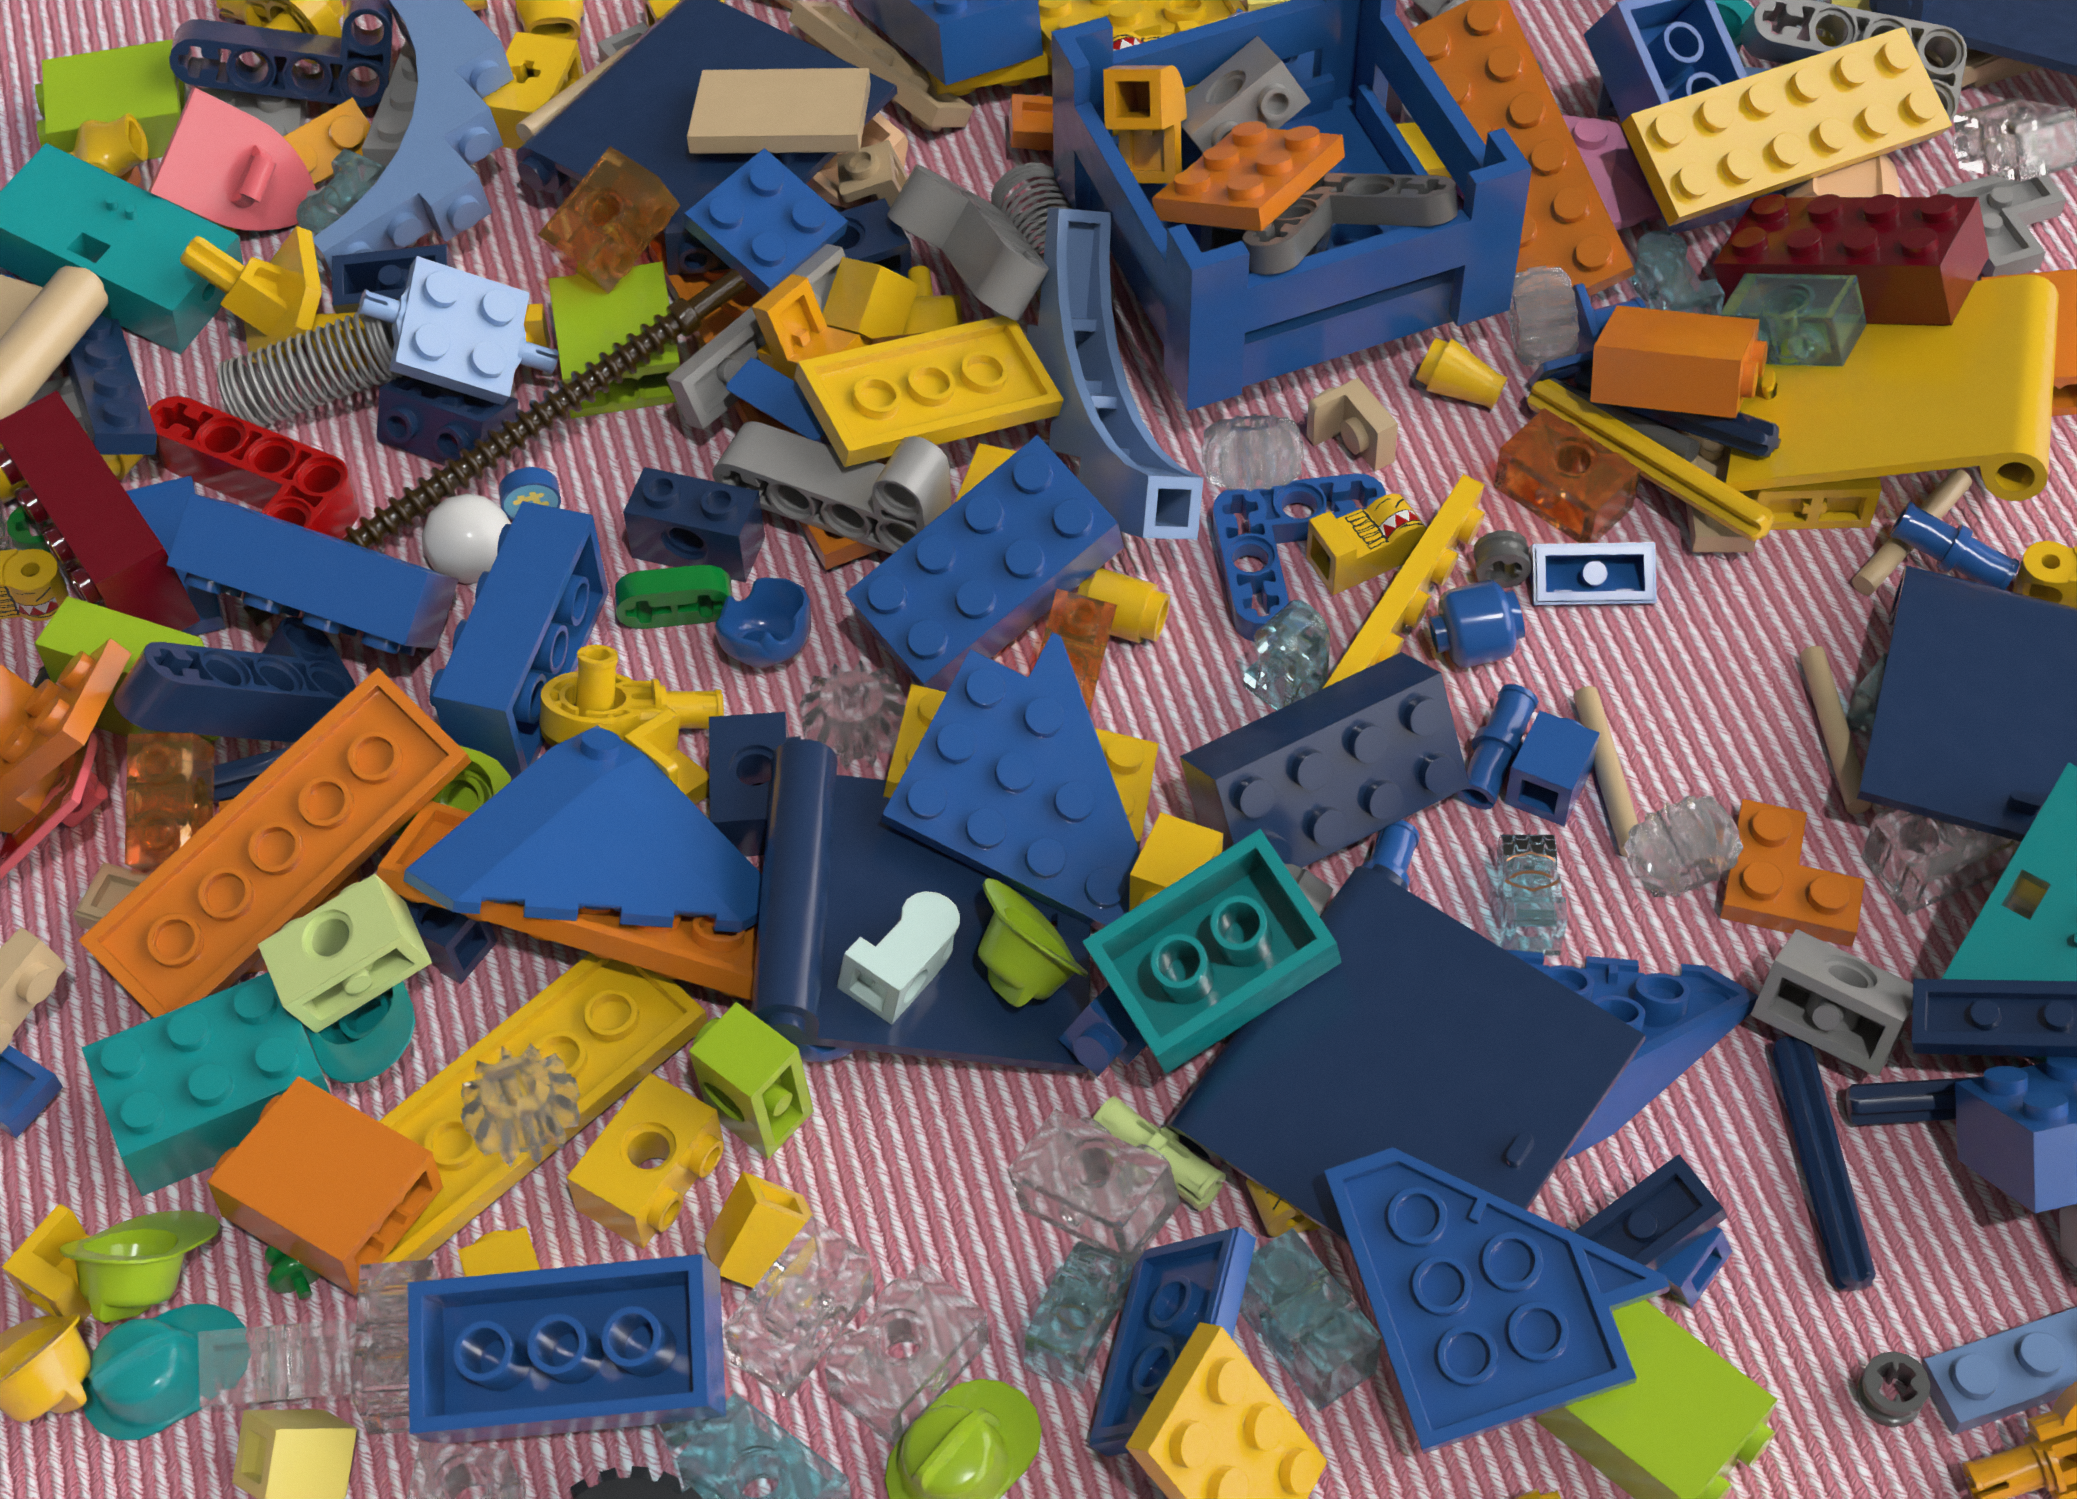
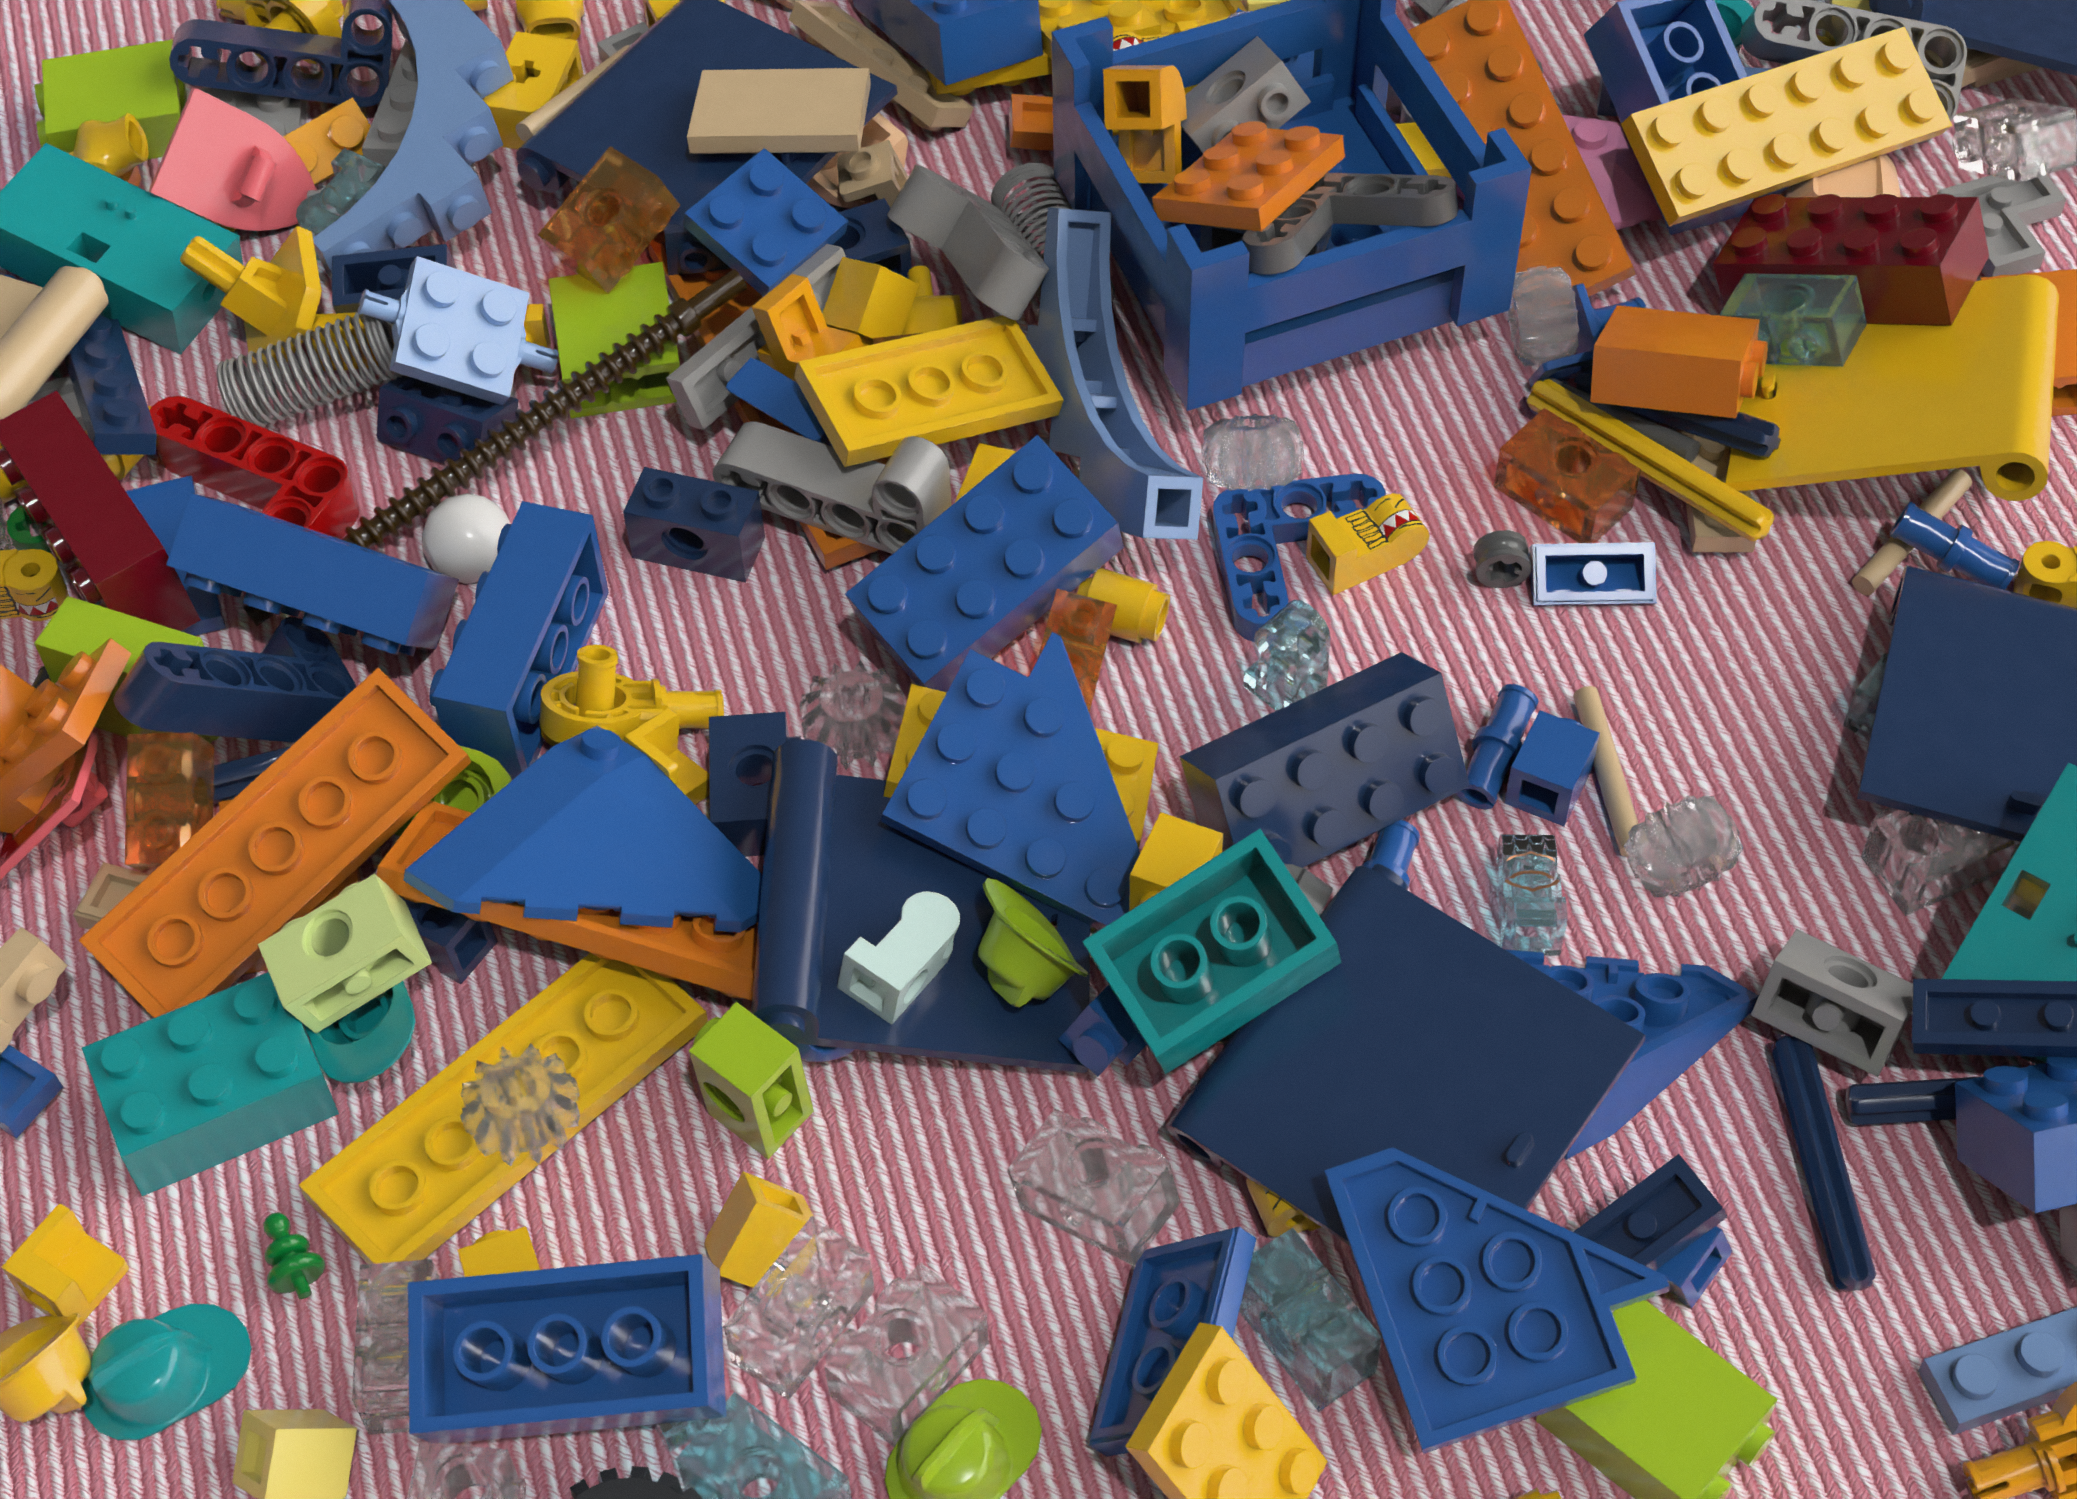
(137, 1261): lime piece -> none
(276, 1365): clear brick -> none
(325, 1183): orange brick -> none
(528, 485): tile -> none
(651, 1124): yellow brick -> none
(672, 596): green beam -> none
(767, 624): blue hair -> none
(1076, 1315): clear light blue leg -> none
(1194, 1178): yellowish green pin -> none
(1358, 418): tan bracket -> none
(1407, 595): yellow plate -> none
(1460, 374): yellow cone -> none
(1477, 624): blue head -> none
(1668, 280): clear light blue leg -> none
(1779, 894): orange plate -> none
(1822, 504): yellow hinge -> none
(1834, 727): tan bar -> none
(1907, 1371): dark grey bush -> none

